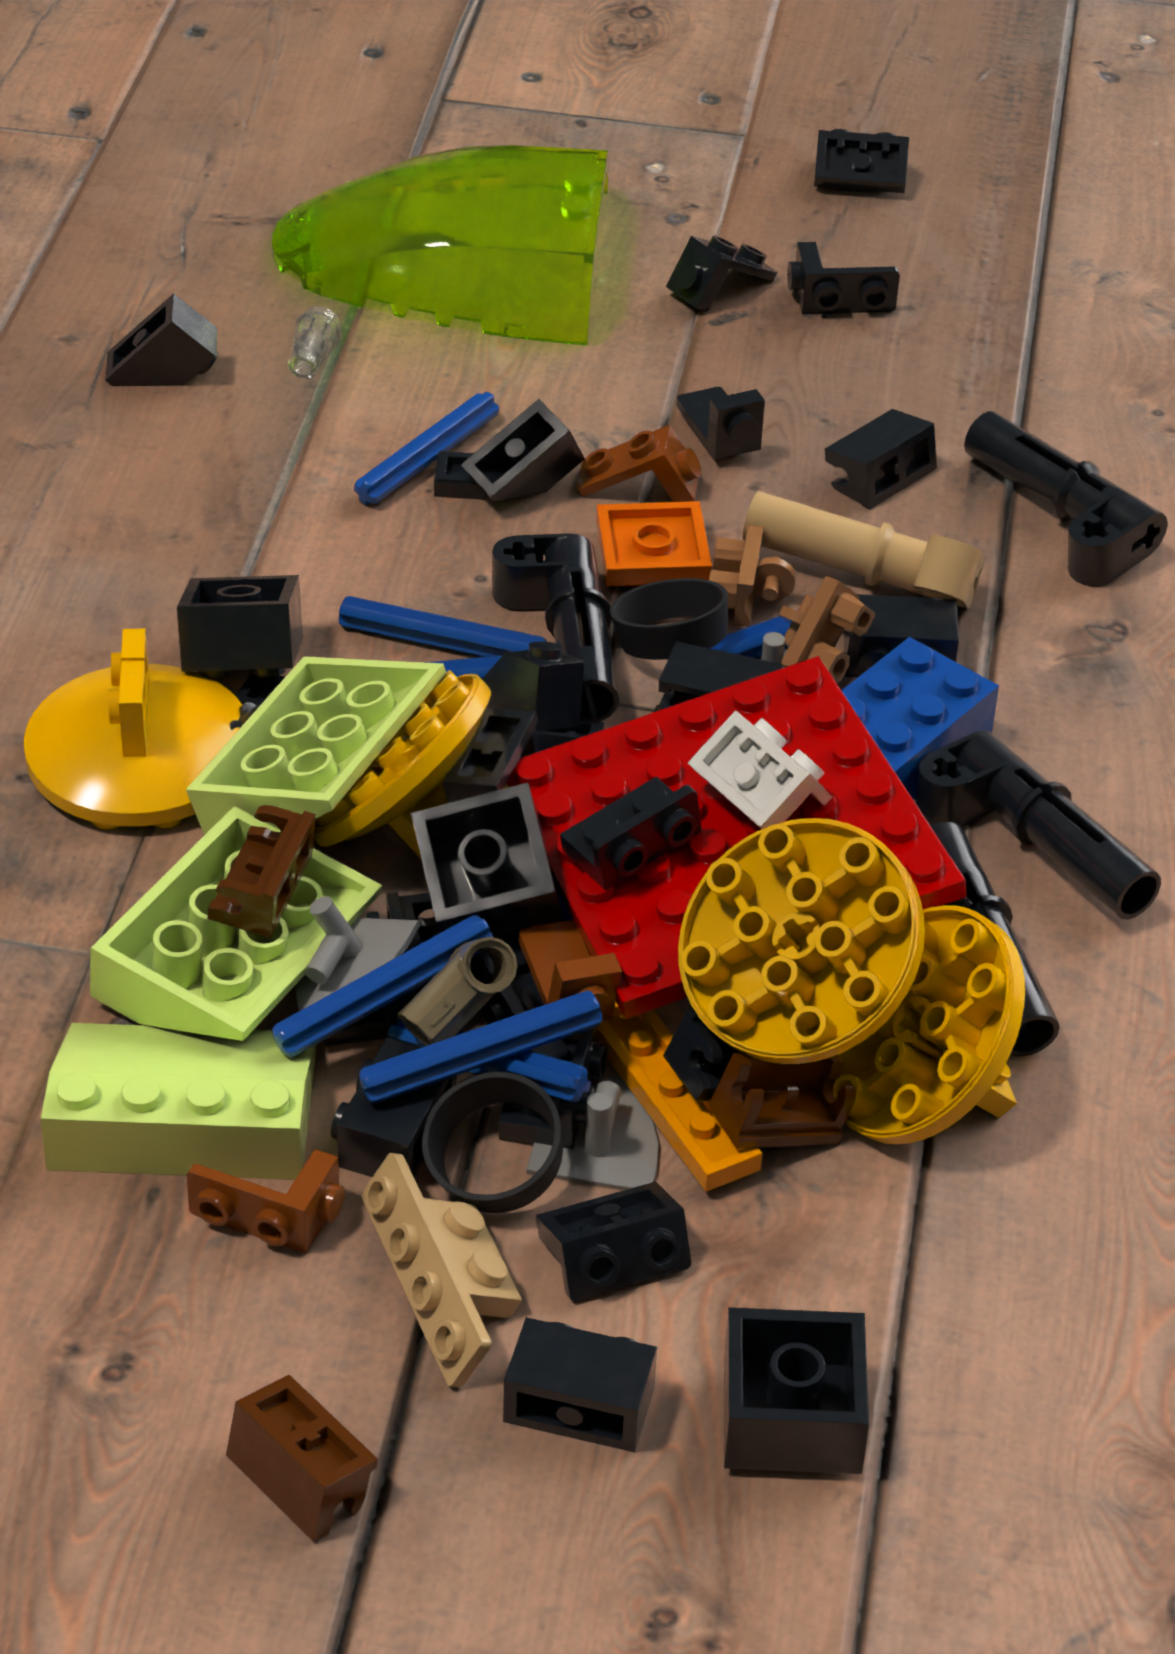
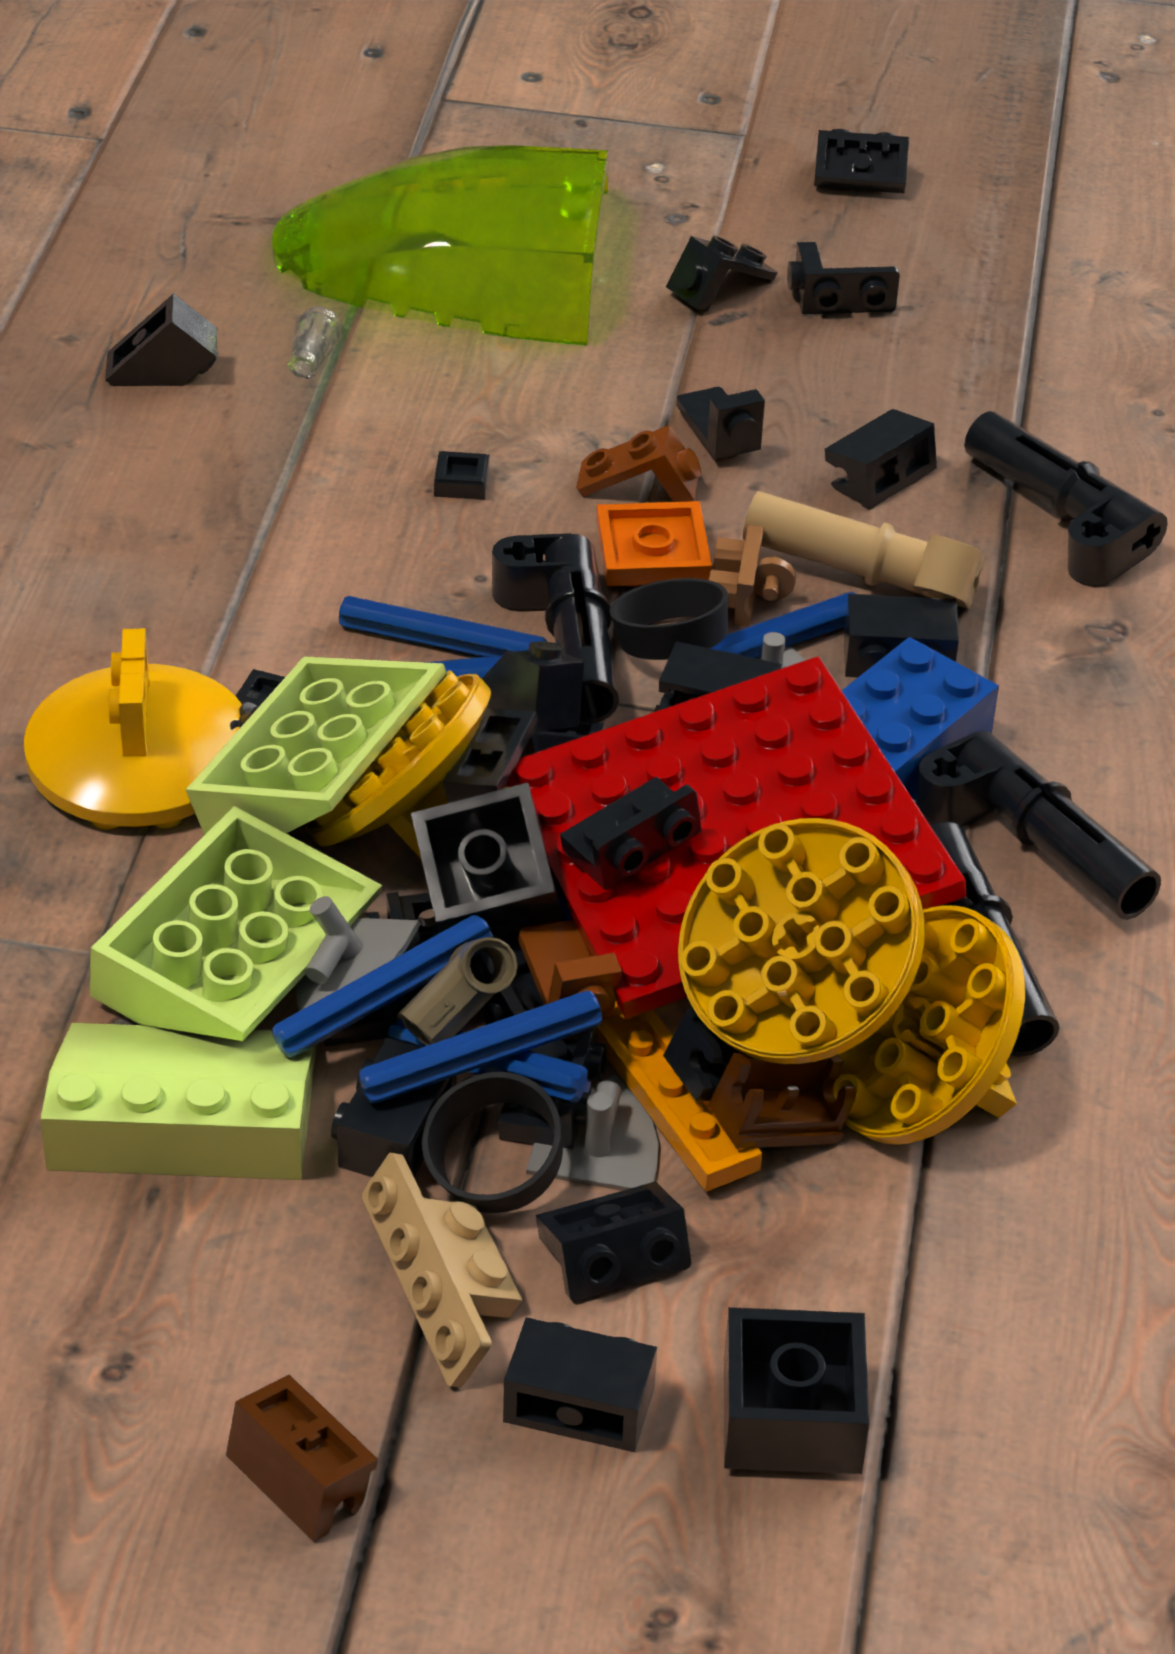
(240, 625): black brick -> none
(265, 872): reddish brown hinge -> none
(272, 1216): dark orange bracket -> none
(425, 448): blue axle -> none
(525, 456): black slope -> none
(755, 773): white bracket -> none
(821, 622): medium nougat hips -> none

